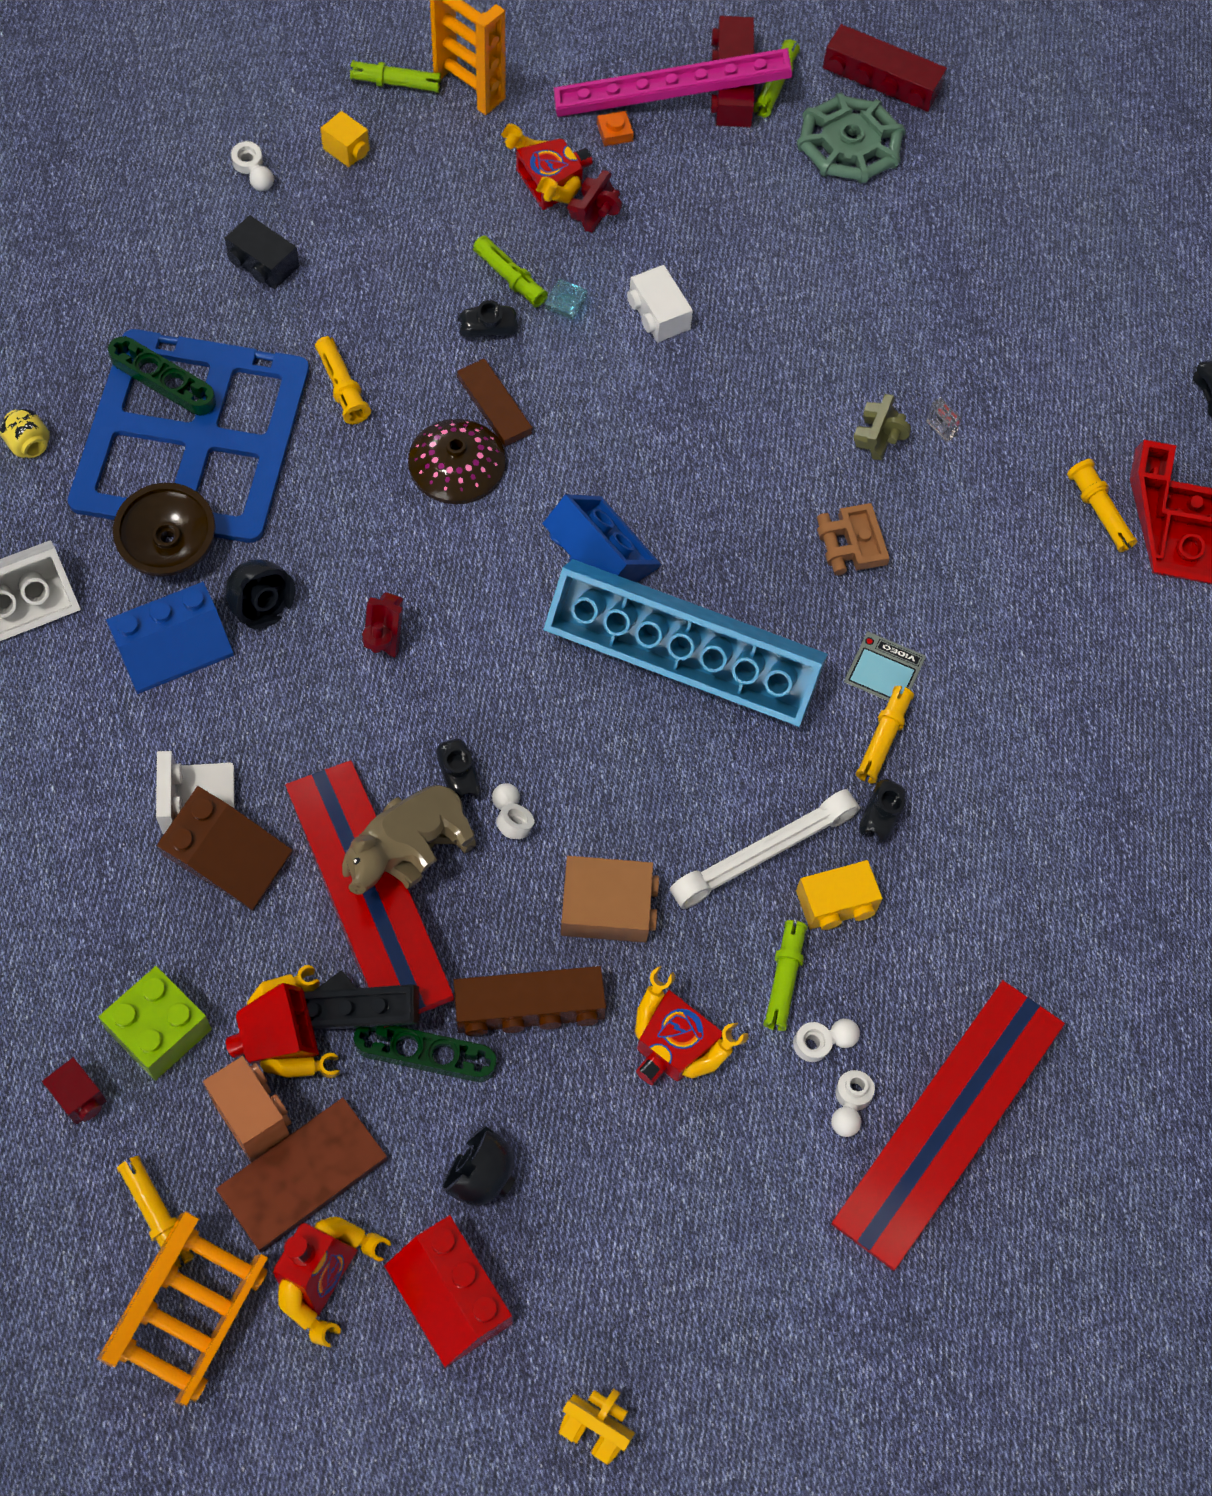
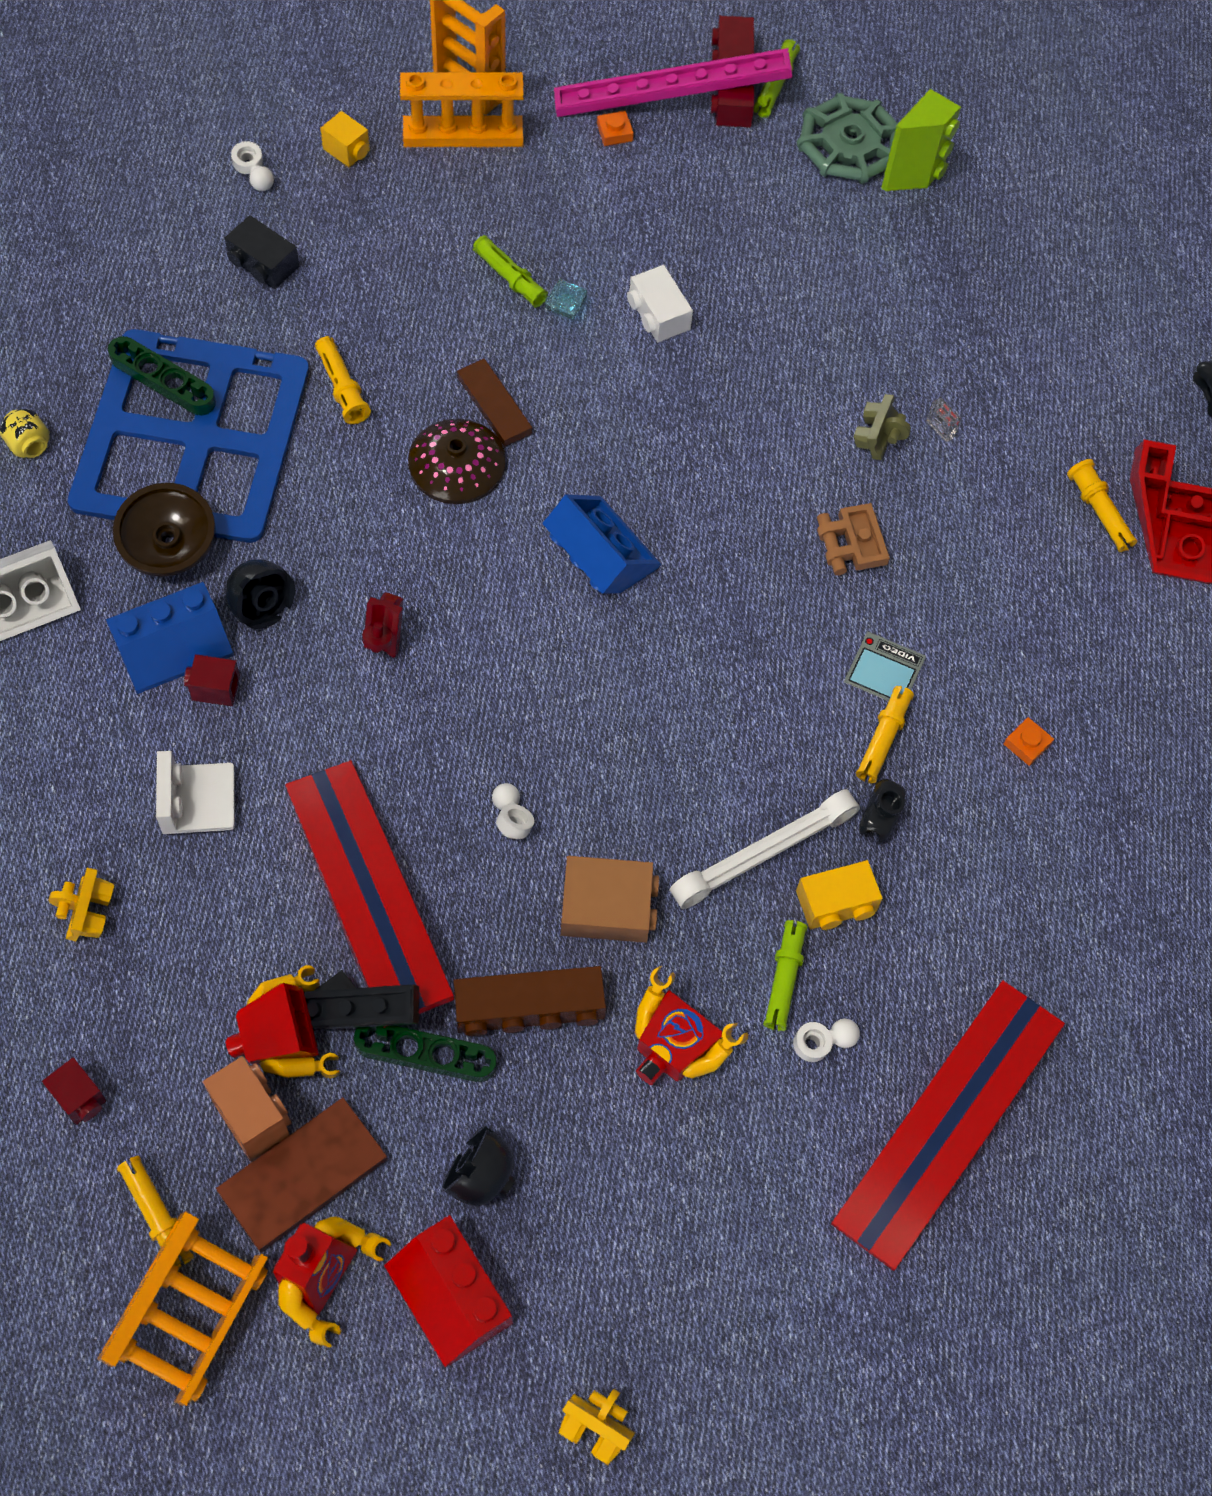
(82, 921): none -> yellow hips
(155, 1023): lime brick -> none
(212, 680): none -> dark red brick
(224, 848): reddish brown slope -> none
(395, 76): lime pin -> none
(403, 838): dark tan animal -> none
(458, 768): black piece -> none
(462, 130): none -> light orange fence
(488, 320): black piece -> none
(547, 167): torso -> none
(598, 201): dark red hips -> none
(685, 642): dark azure brick -> none
(846, 1119): white plate -> none
(884, 67): dark red brick -> none
(922, 144): none -> lime slope
(1028, 741): none -> orange plate

